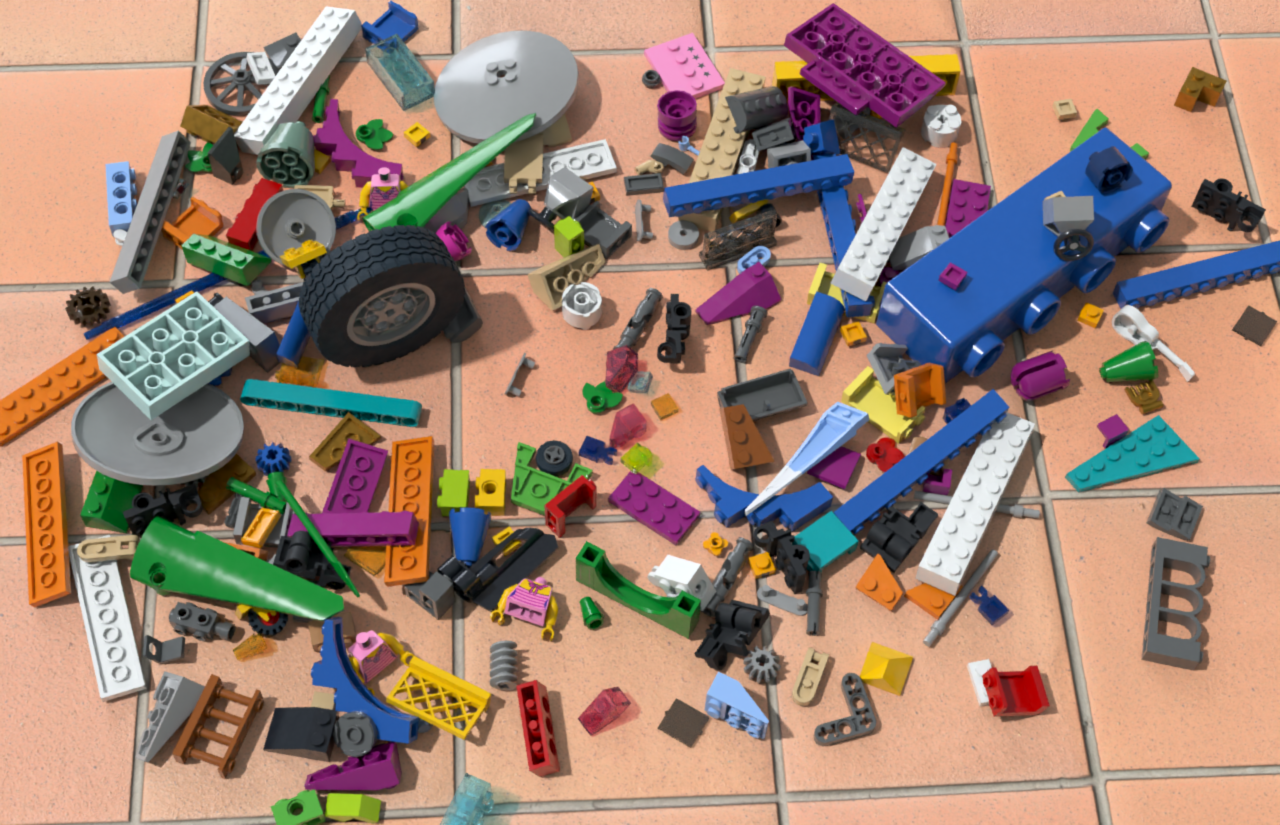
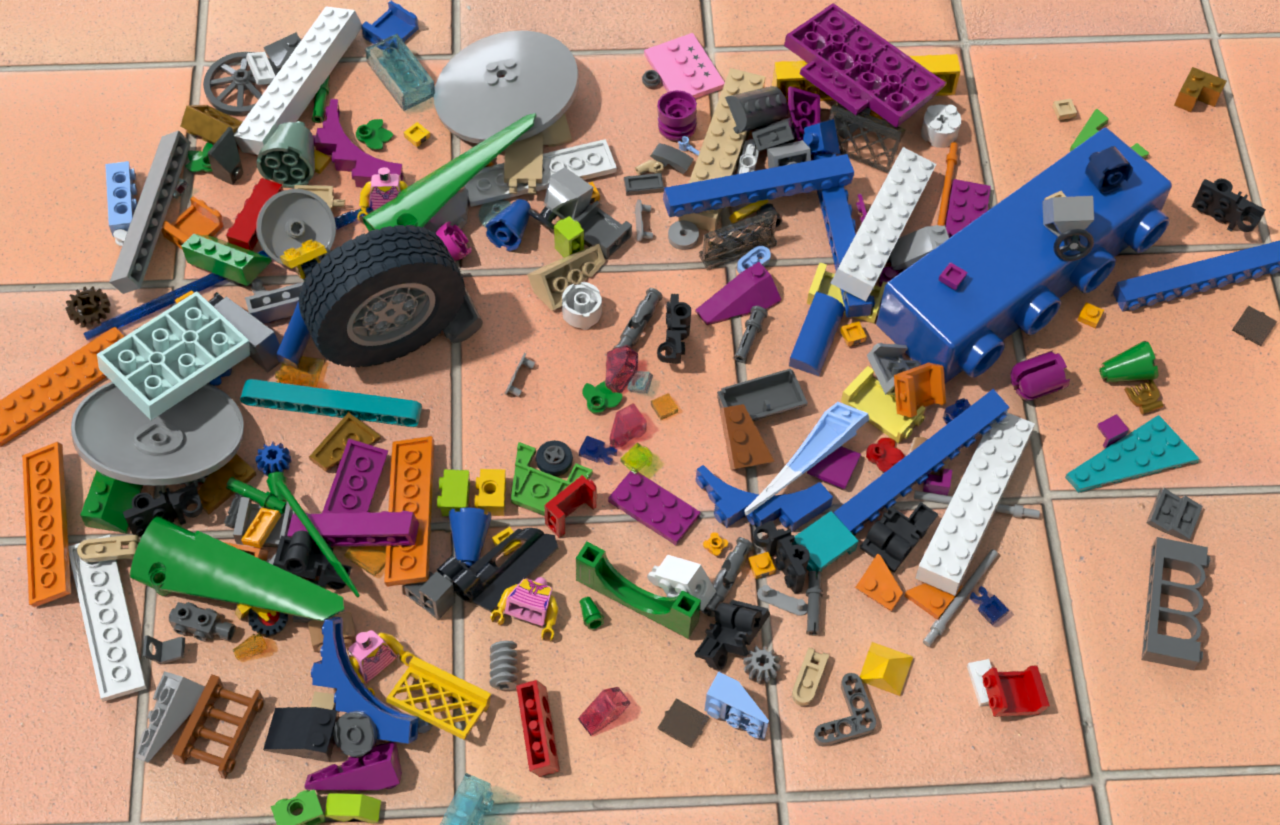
(1134, 327): white piece -> none

